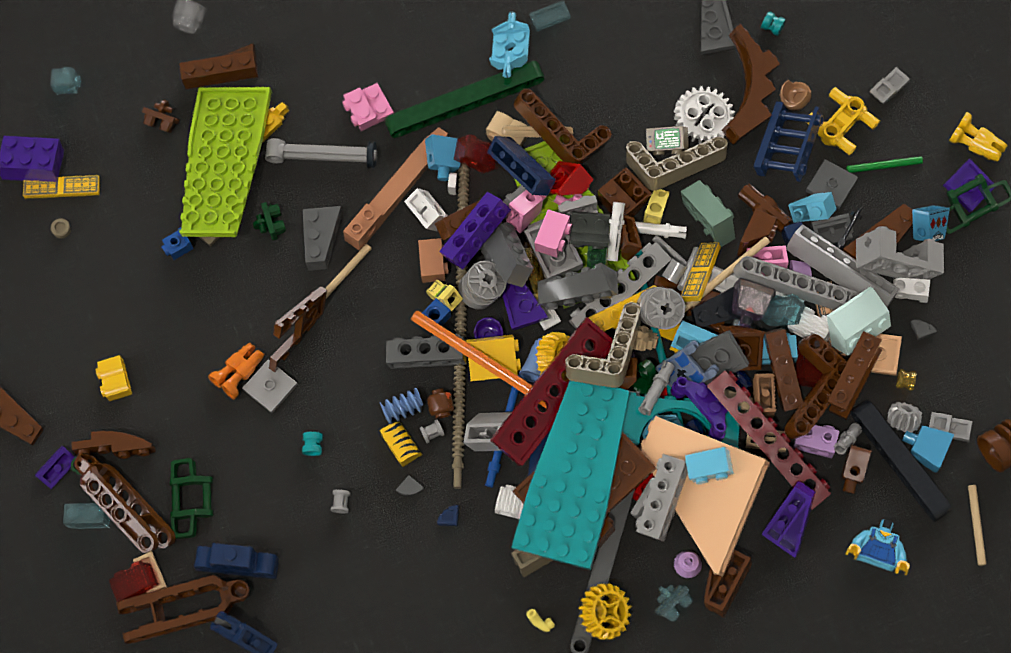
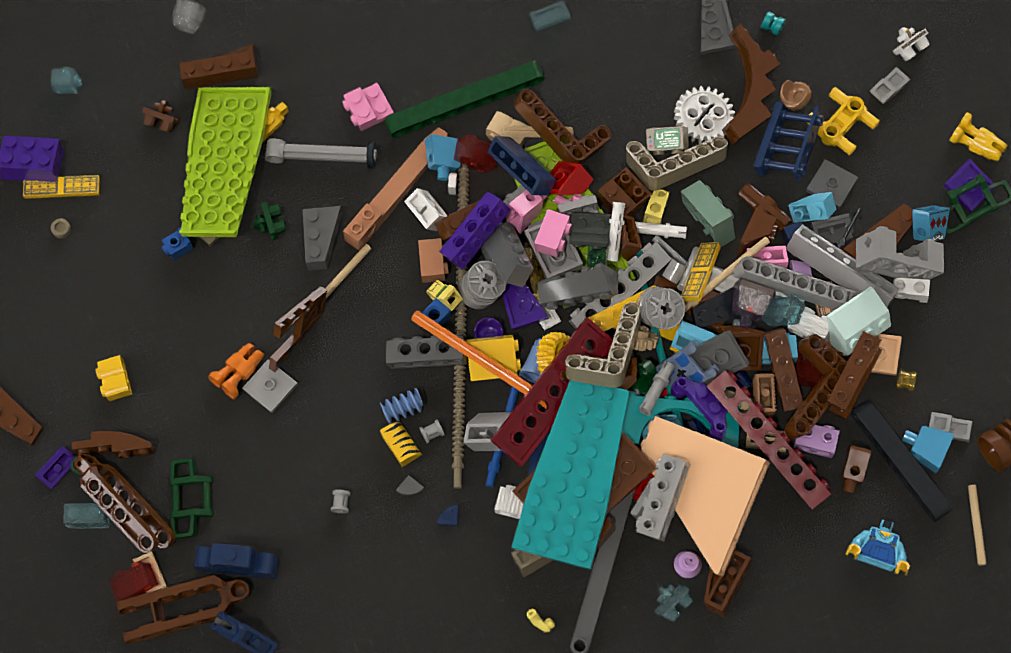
(312, 443): teal wheel -> none
(440, 404): reddish brown head -> none
(506, 36): medium azure plate -> none
(598, 611): yellow gear -> none
(709, 465): medium azure brick -> none
(791, 519): dark purple wedge -> none
(847, 438): light grey pin -> none
(885, 164): green bar -> none
(904, 417): light grey gear -> none
(918, 39): none -> white hips
(922, 329): dark grey tile -> none

